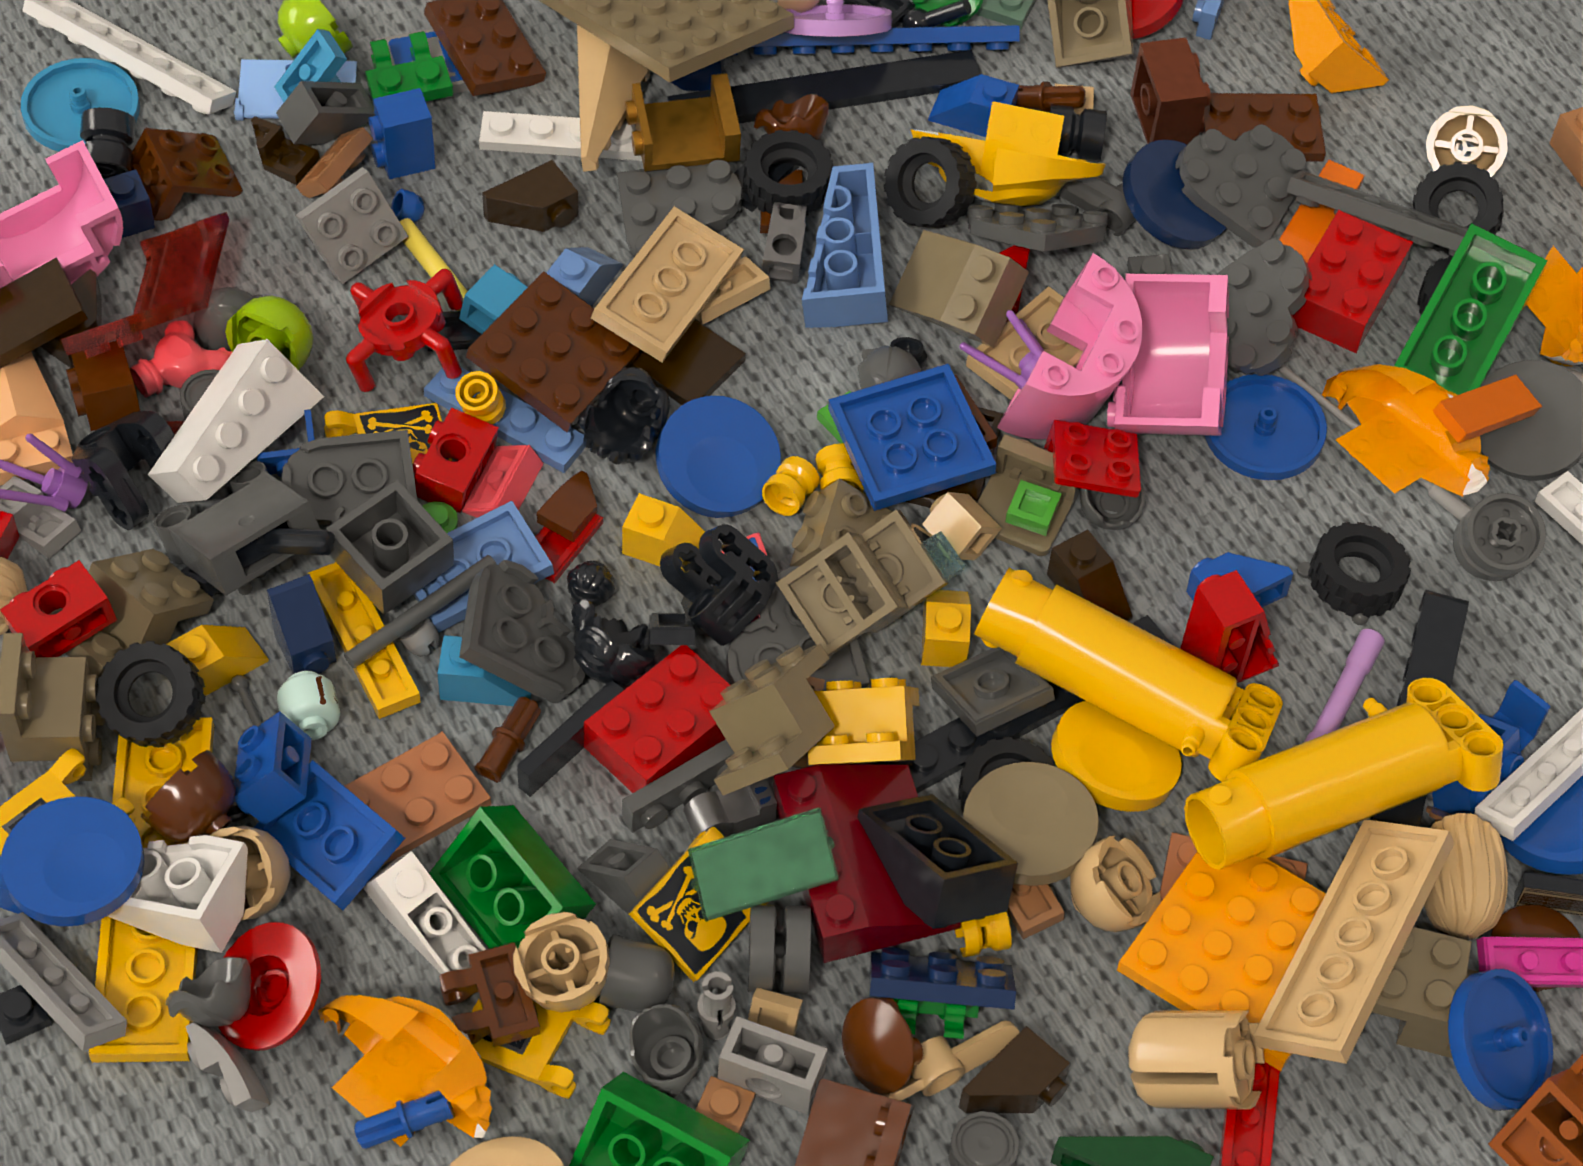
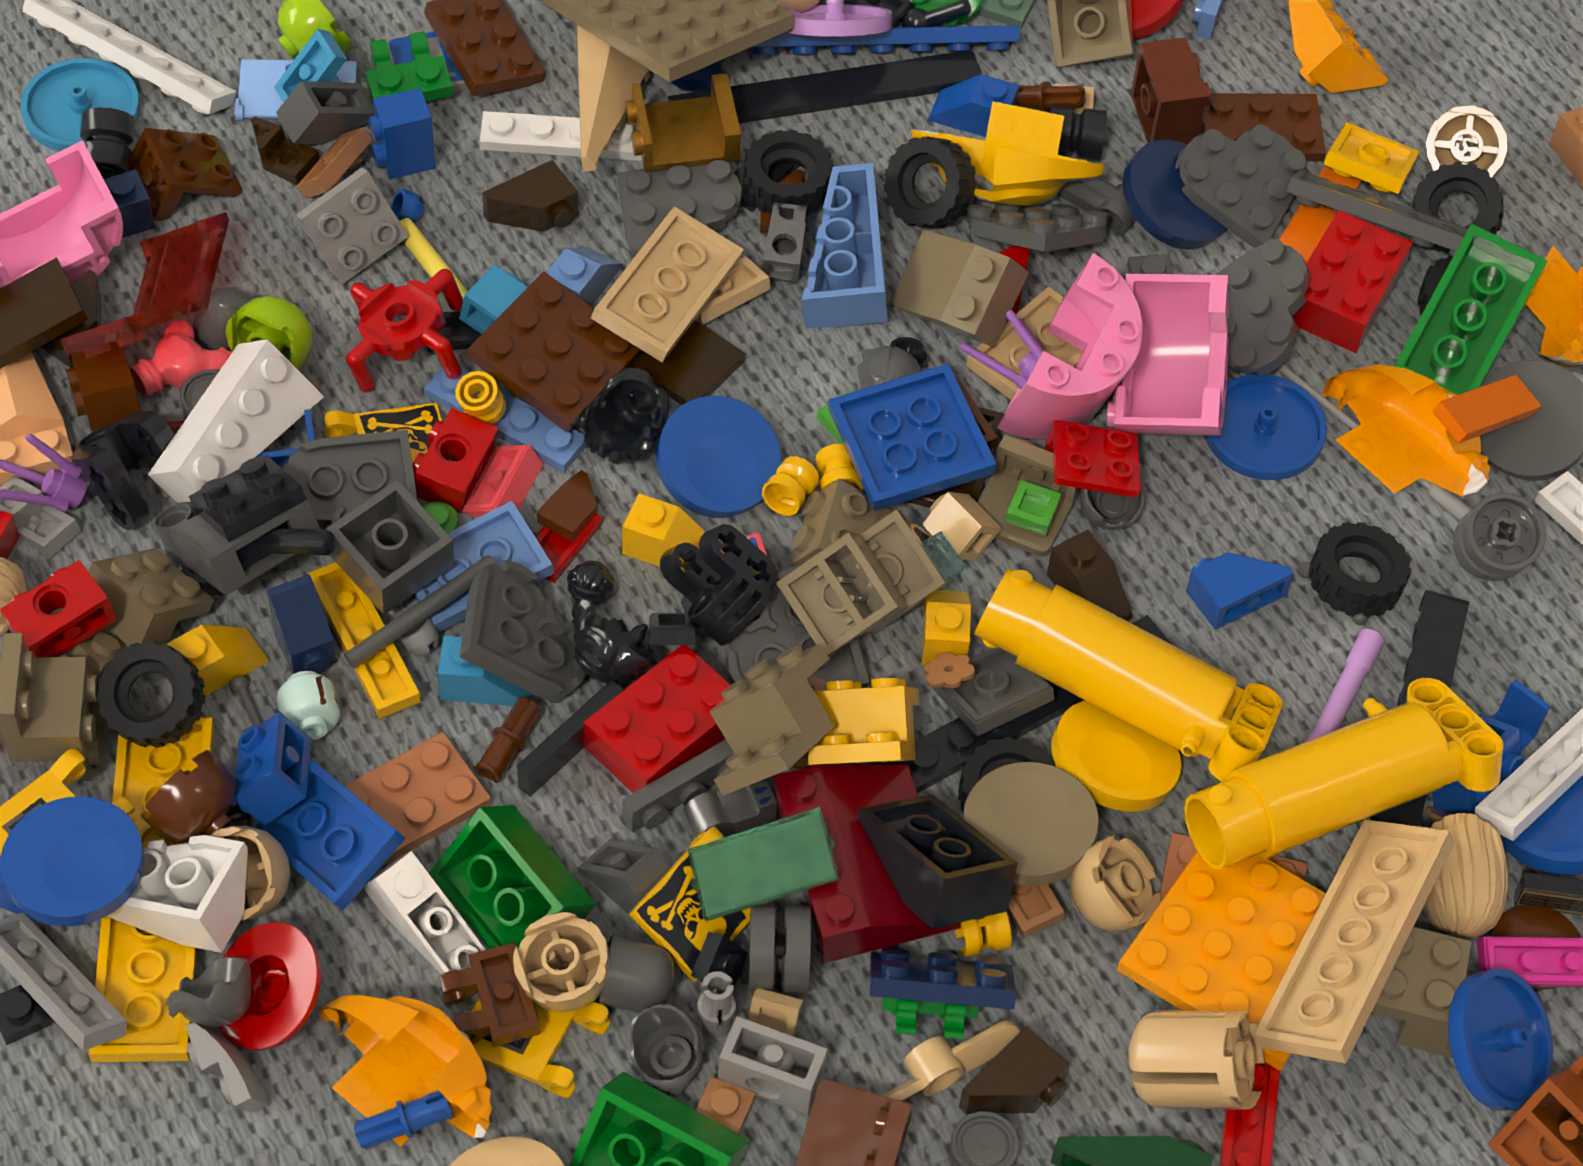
(247, 497): none -> black plate
(719, 955): none -> black plate
(804, 115): reddish brown hair -> none
(880, 1045): reddish brown dish -> none
(948, 670): none -> medium nougat plant
(1229, 628): red wedge -> none
(1371, 158): none -> yellow plate

